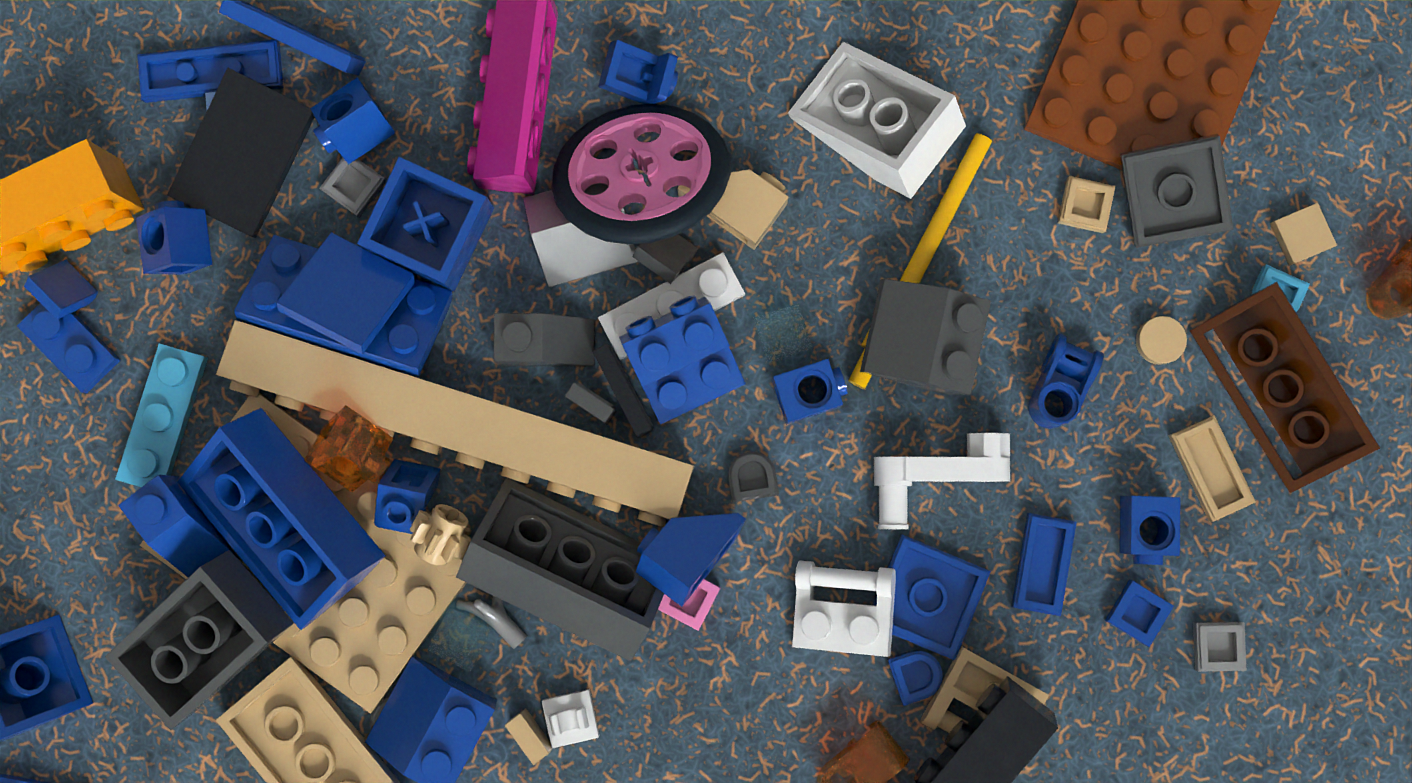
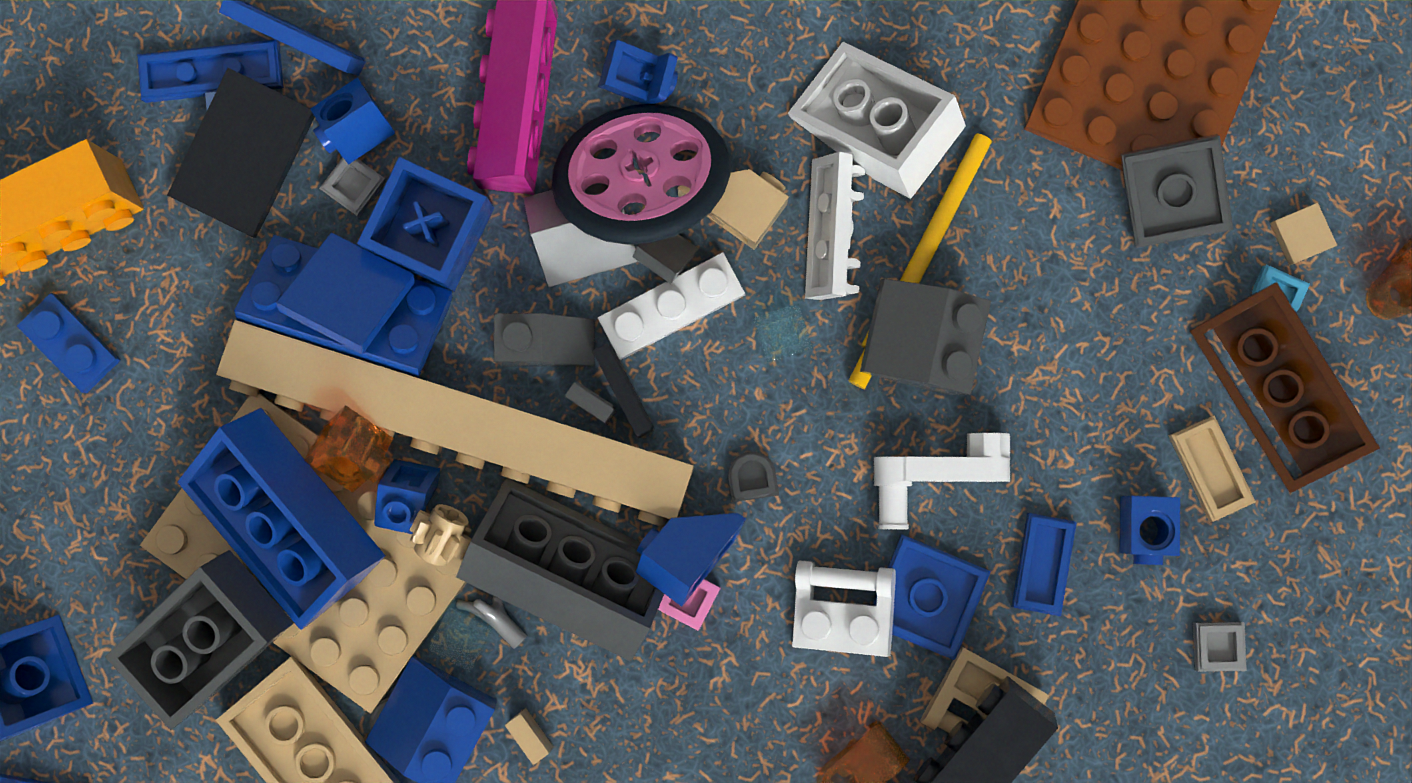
(61, 289): blue tile -> none
(161, 415): medium azure plate -> none
(173, 239): blue brick -> none
(174, 524): blue slope -> none
(570, 718): white tile -> none
(681, 358): blue plate -> none
(790, 402): blue brick -> none
(831, 226): none -> white plate
(915, 675): blue tile -> none
(1067, 374): blue piece -> none
(1086, 204): tan tile -> none
(1139, 613): blue tile -> none
(1161, 340): tan tile -> none

